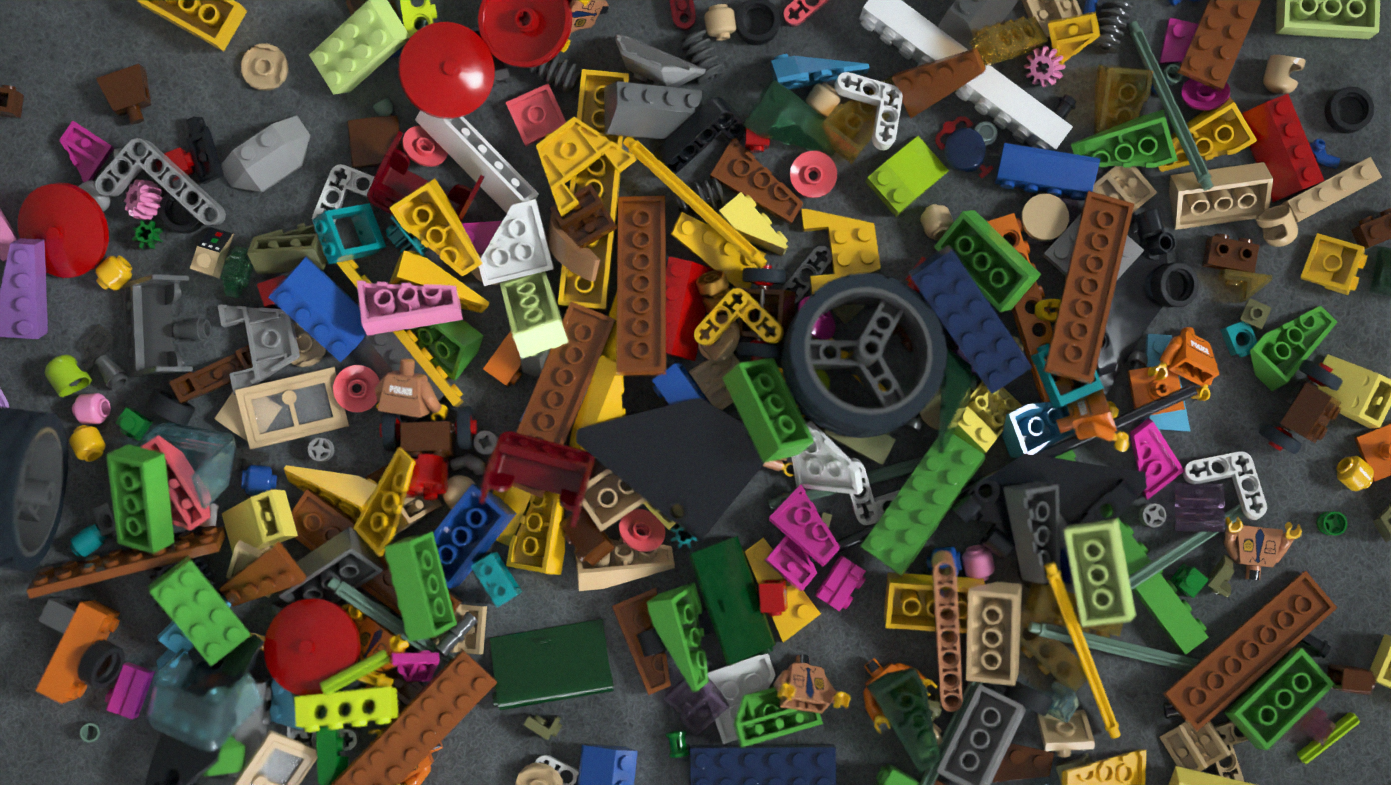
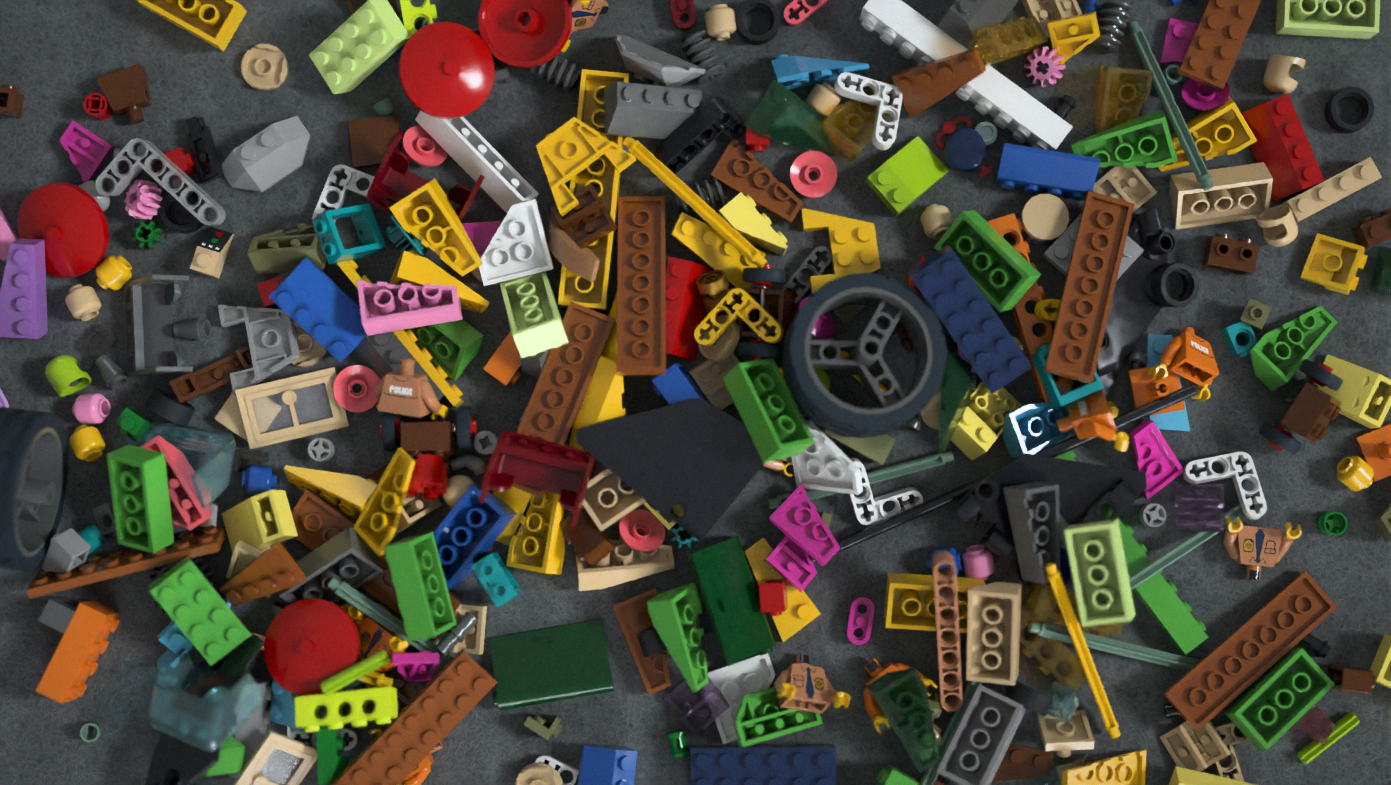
(66, 552): none -> light grey slope
(83, 302): none -> tan head
(102, 110): none -> red wheel
(110, 668): black tyre -> none
(129, 690): dark pink brick -> none
(236, 272): clear green gear -> none
(536, 114): coral plate -> none
(840, 583): dark pink brick -> none
(860, 620): none -> dark pink plate
(922, 504): bright green brick -> none
(1188, 580): green brick -> none
(1220, 575): olive bracket -> none
(1249, 281): clear yellow slope -> none
(1321, 156): blue arm -> none

